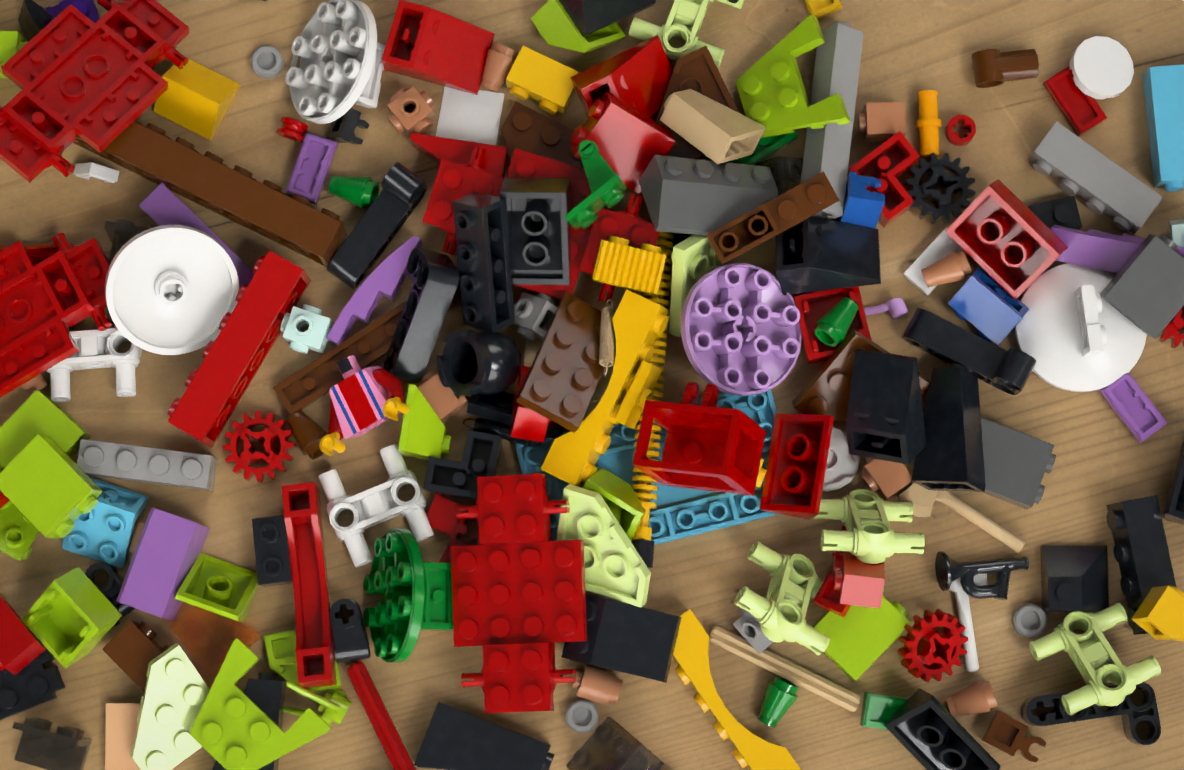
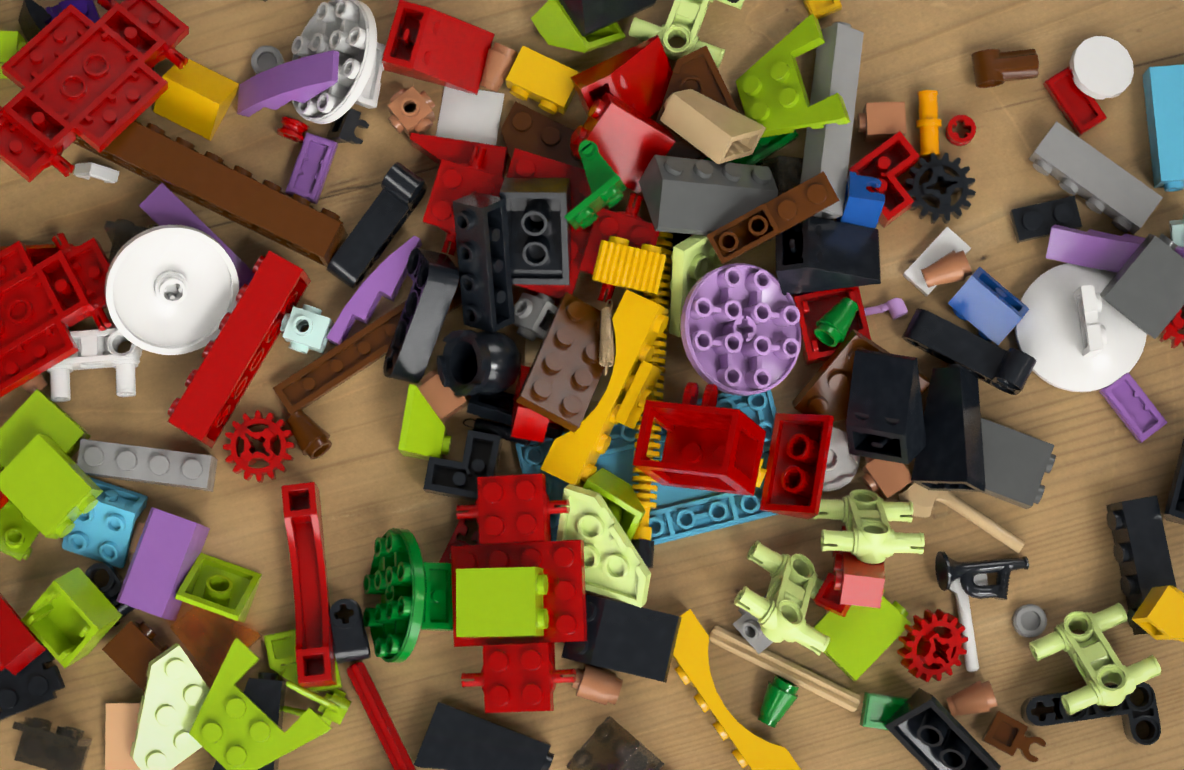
(272, 551): black brick -> none
(289, 81): none -> medium lavender slope
(356, 190): green cone -> none
(361, 403): torso -> none
(376, 505): white piece -> none
(443, 514): red tile -> none
(501, 602): none -> lime brick
(582, 716): light grey tile -> none
(1006, 238): red brick -> none
(1074, 578): black slope -> none

